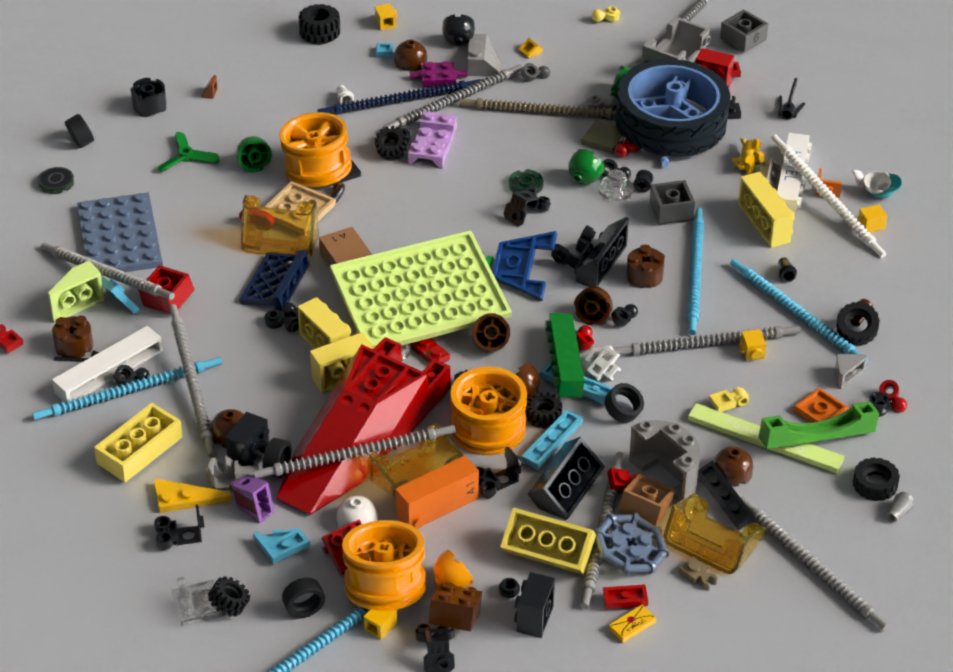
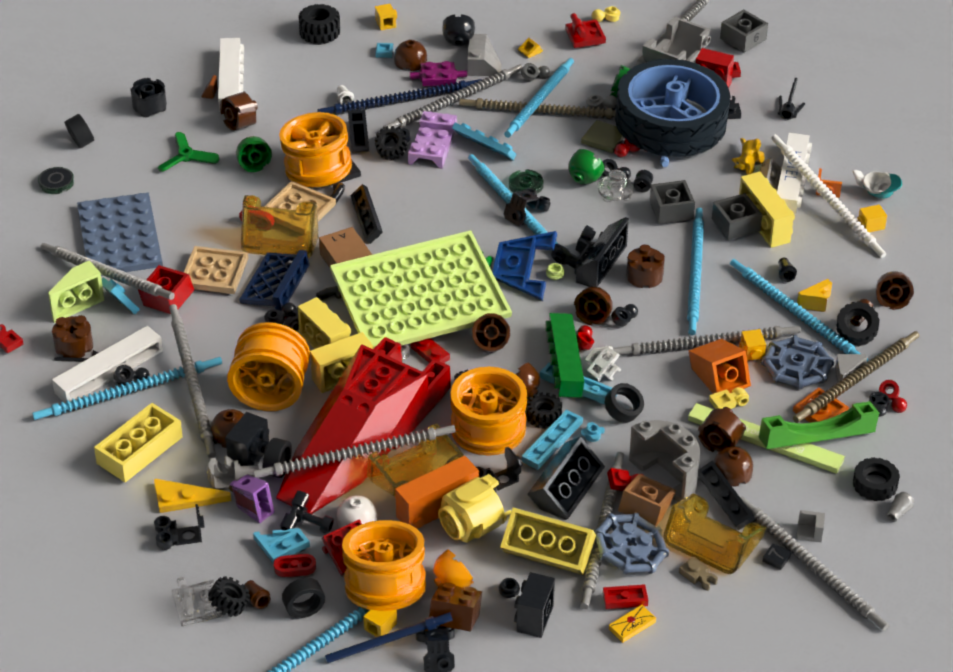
(216, 269): none -> tan plate
(230, 67): none -> white brick
(238, 111): none -> reddish brown brick
(259, 596): none -> reddish brown cone
(268, 367): none -> light orange wheel
(295, 565): none -> red plate
(299, 514): none -> black bar
(327, 292): none -> black arm
(358, 131): none -> black slope
(366, 214): none -> black plate
(430, 623): none -> dark blue bar
(472, 509): none -> light yellow piece
(479, 137): none -> medium azure plate
(505, 194): none -> medium azure hose
(538, 98): none -> medium azure hose
(555, 271): none -> yellowish green plate
(584, 32): none -> red plate
(592, 432): none -> medium azure plate
(720, 365): none -> orange slope
(721, 430): none -> reddish brown brick
(736, 216): none -> dark grey brick
(776, 556): none -> black tile
(788, 364): none -> sand blue plate
(810, 526): none -> light grey panel
(815, 296): none -> yellow slope
(854, 378): none -> dark tan hose
(894, 290): none -> reddish brown cylinder

